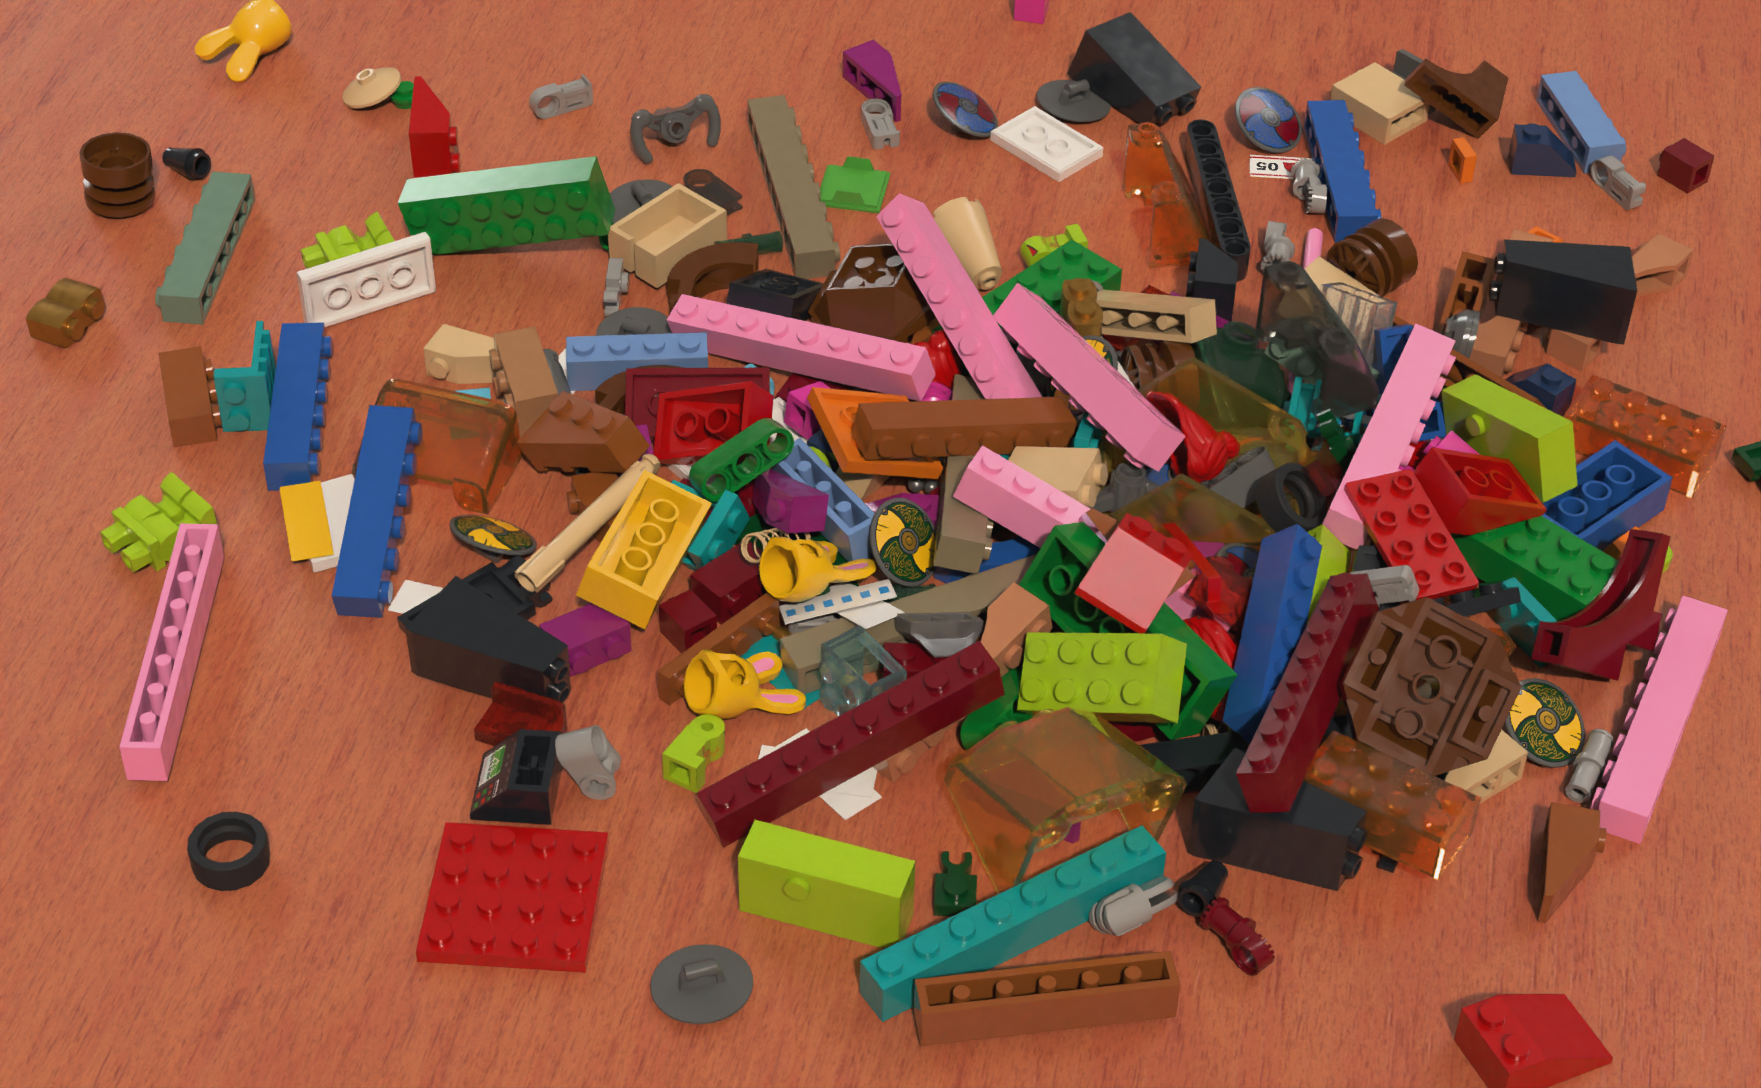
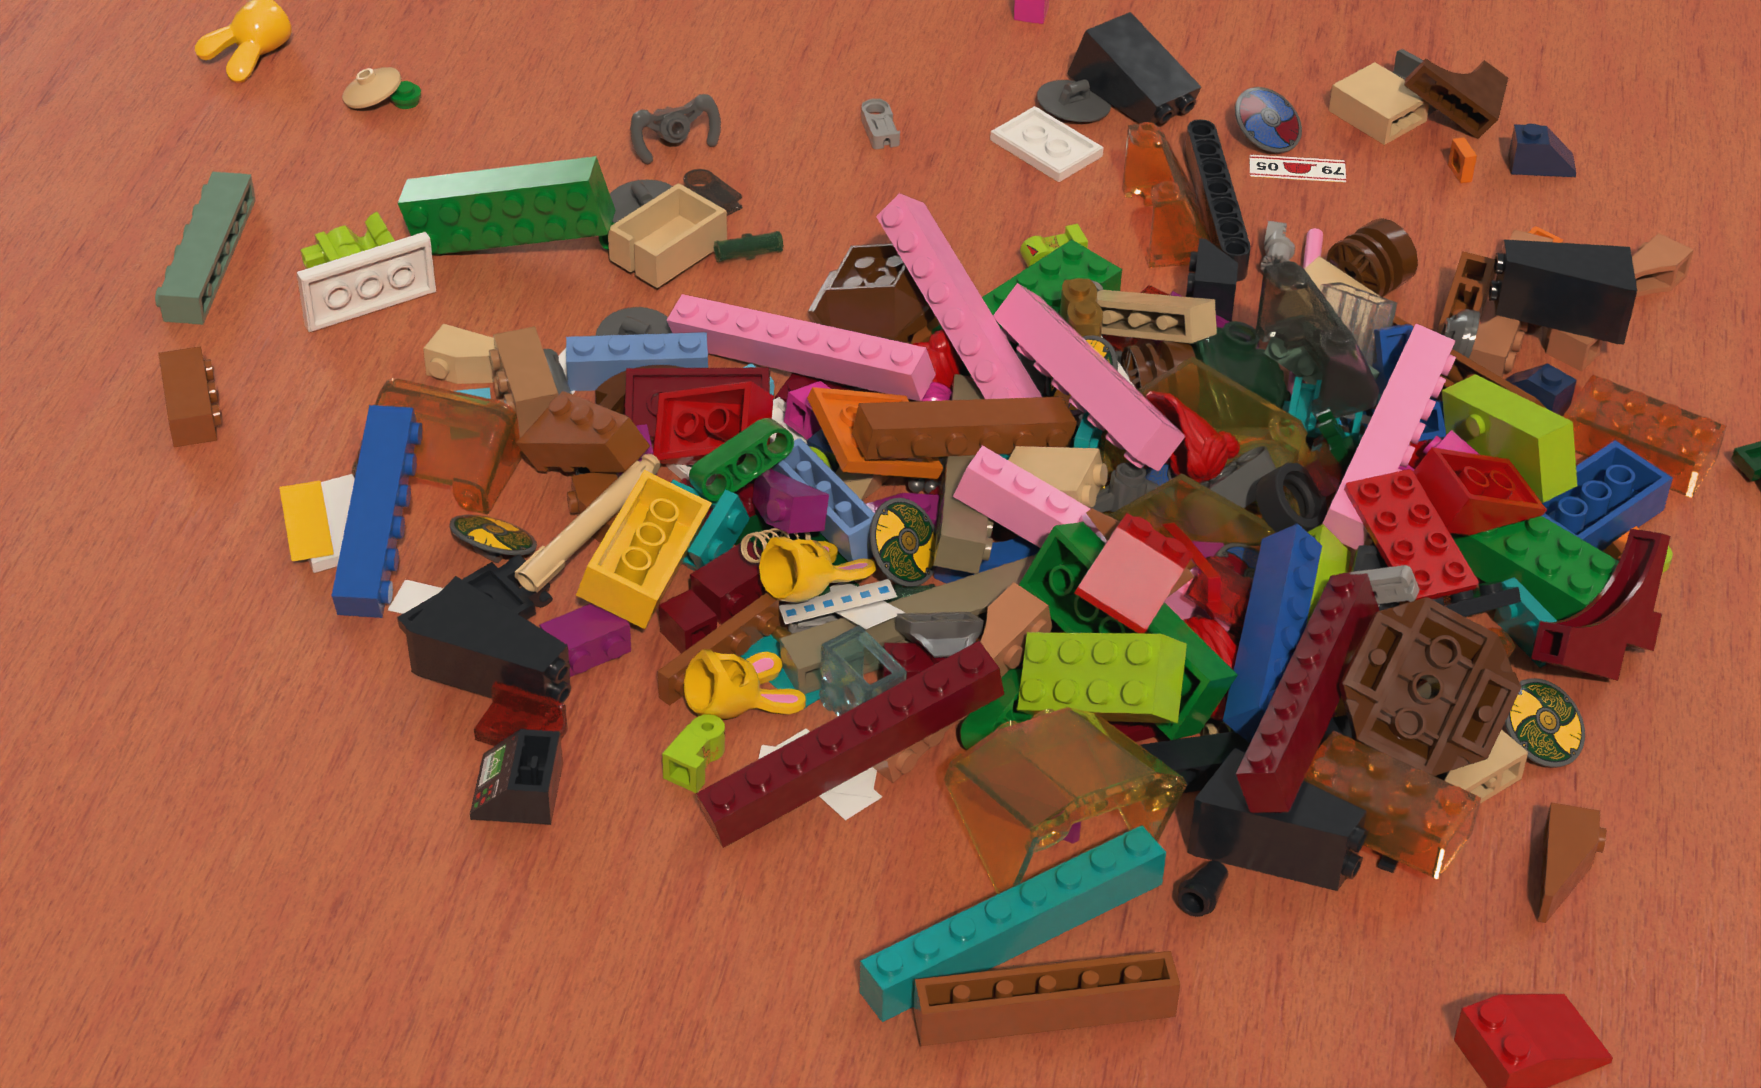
(65, 312): pearl gold brick -> none
(117, 174): reddish brown wheel -> none
(152, 527): lime hips -> none
(172, 653): bright pink brick -> none
(188, 161): black cone -> none
(222, 828): black tyre -> none
(247, 392): teal plate -> none
(297, 406): blue brick -> none
(431, 134): red slope -> none
(513, 897): red plate -> none
(565, 97): light grey piece -> none
(589, 760): light grey piece -> none
(616, 284): light grey plate -> none
(701, 984): dark grey shield -> none
(711, 269): reddish brown arch -> none
(774, 293): black slope -> none
(791, 187): dark tan brick -> none
(826, 885): lime brick -> none
(854, 186): bright green piece -> none
(873, 74): magenta slope -> none
(954, 886): dark green plate -> none
(964, 109): shield -> none
(970, 237): tan cone -> none
(1132, 906): light grey arm -> none
(1239, 936): dark red connector -> none
(1308, 185): light grey connector -> none
(1341, 165): blue brick -> none
(1579, 119): medium blue brick -> none
(1589, 766): light grey pin -> none
(1618, 183): light grey piece -> none
(1659, 720): bright pink brick -> none
(1685, 165): dark red brick -> none

